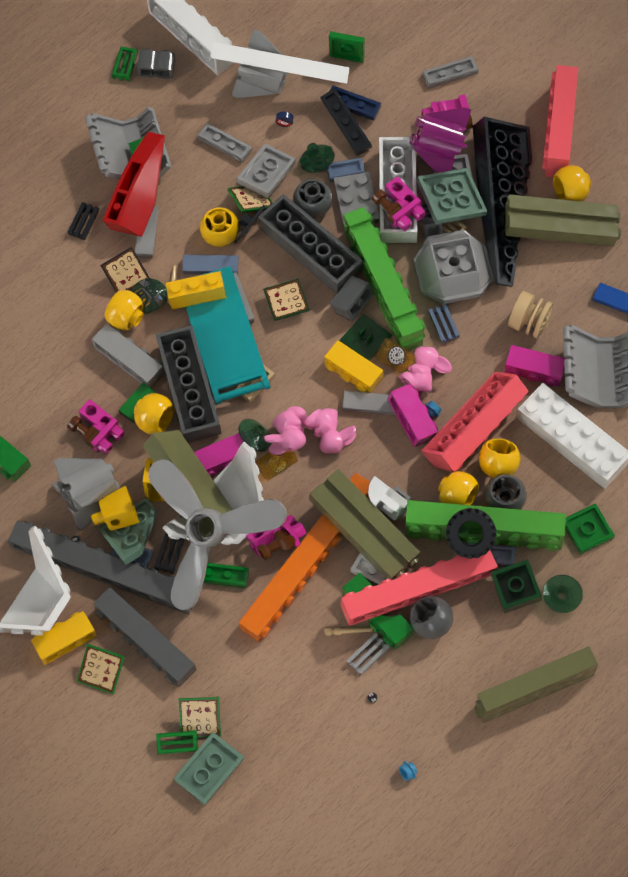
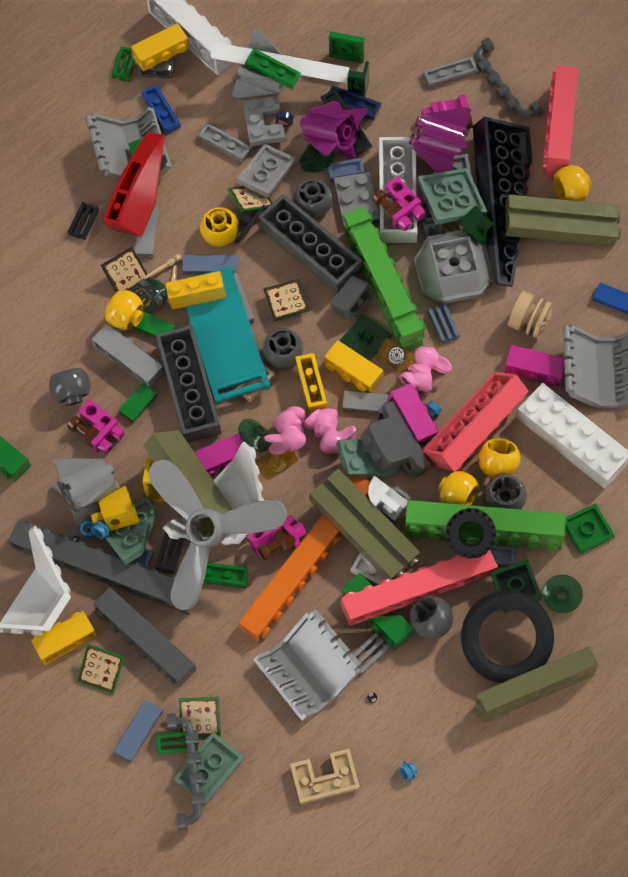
(69, 386): none -> dark grey wheel
(83, 530): none -> dark azure plate
(100, 529): none -> dark azure plate
(138, 731): none -> sand blue tile
(153, 325): none -> green tile
(153, 413): yellow wheel -> none
(160, 47): none -> yellow brick
(163, 112): none -> blue tile
(170, 262): none -> tan piece
(196, 777): none -> dark grey bar
(257, 131): none -> light grey plate
(272, 68): none -> green tile
(285, 355): none -> dark grey wheel
(309, 666): none -> light grey hinge
(311, 382): none -> yellow brick
(332, 128): none -> magenta brick
(340, 782): none -> tan plate
(357, 460): none -> sand green plate
(359, 81): none -> dark green panel
(393, 443): none -> dark grey brick
(476, 224): none -> dark green brick
(490, 604): none -> black tyre
(503, 90): none -> dark grey bar

